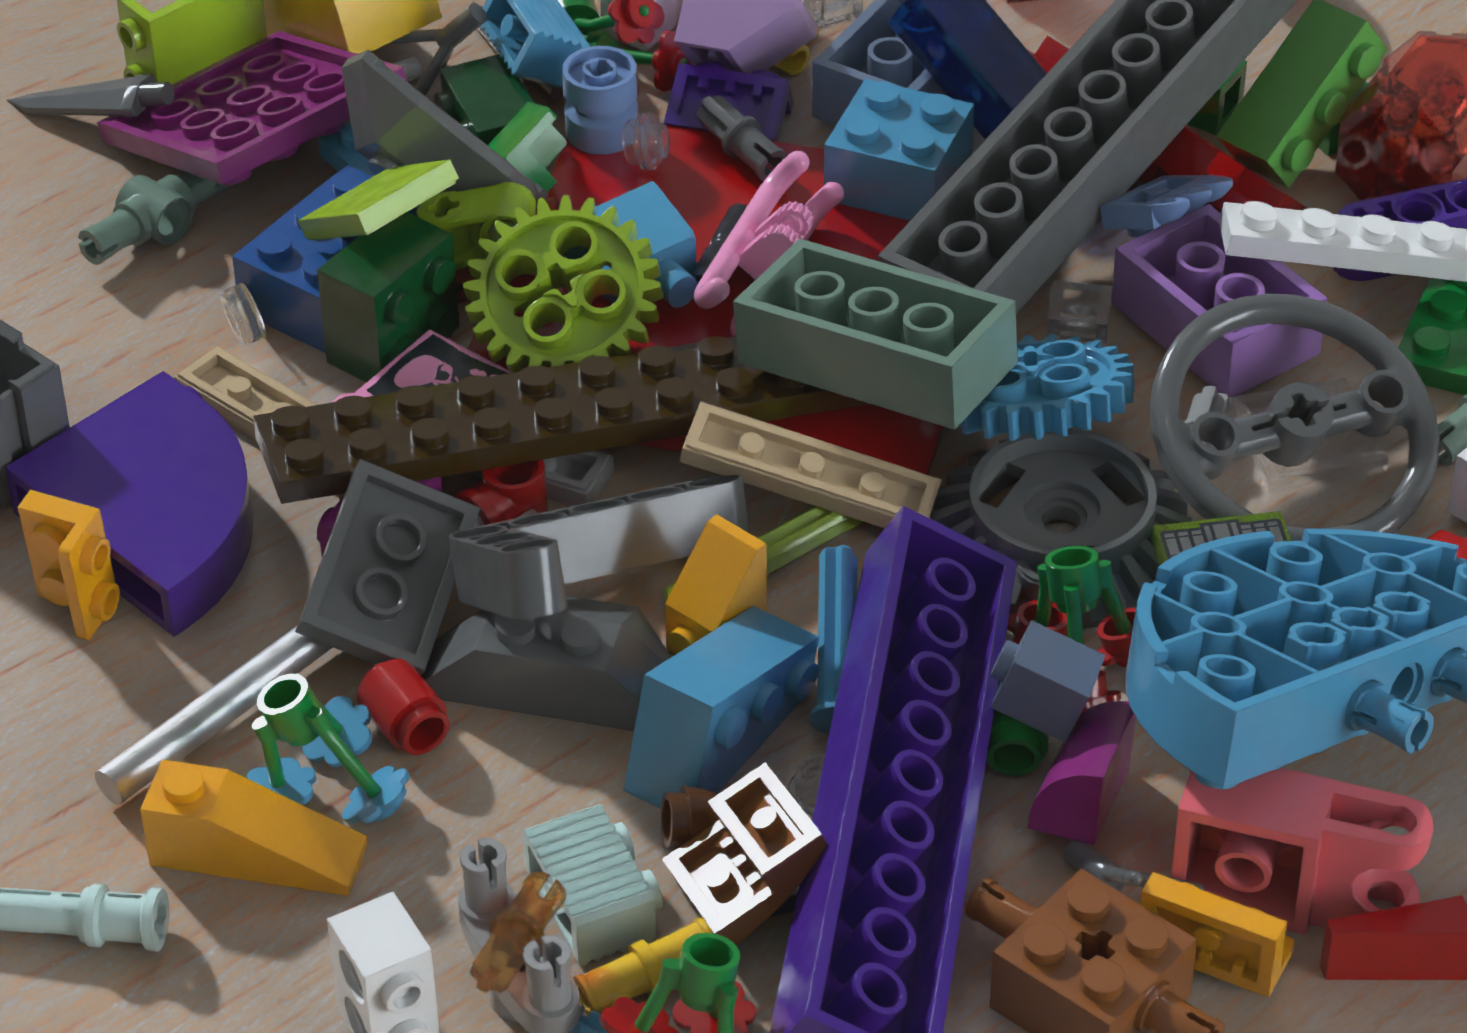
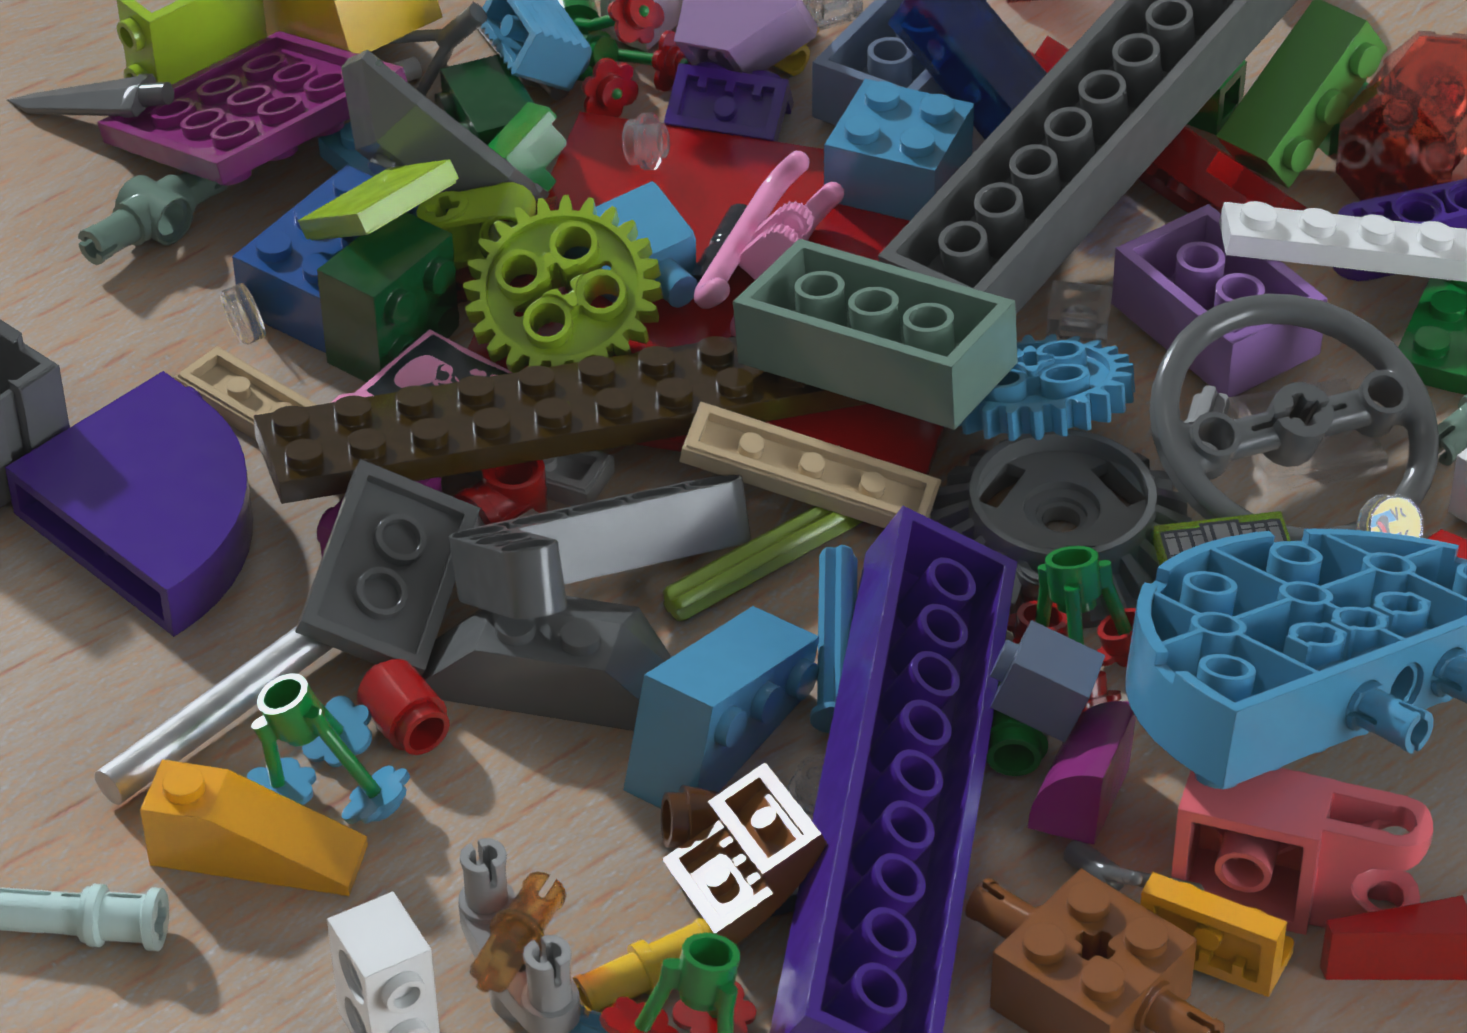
(70, 558): light orange bracket -> none
(599, 97): medium blue wheel -> none
(606, 893): light aqua brick -> none
(716, 584): light orange slope -> none
(739, 135): dark grey axle -> none
(1162, 202): medium blue plate -> none
(1391, 515): none -> tile

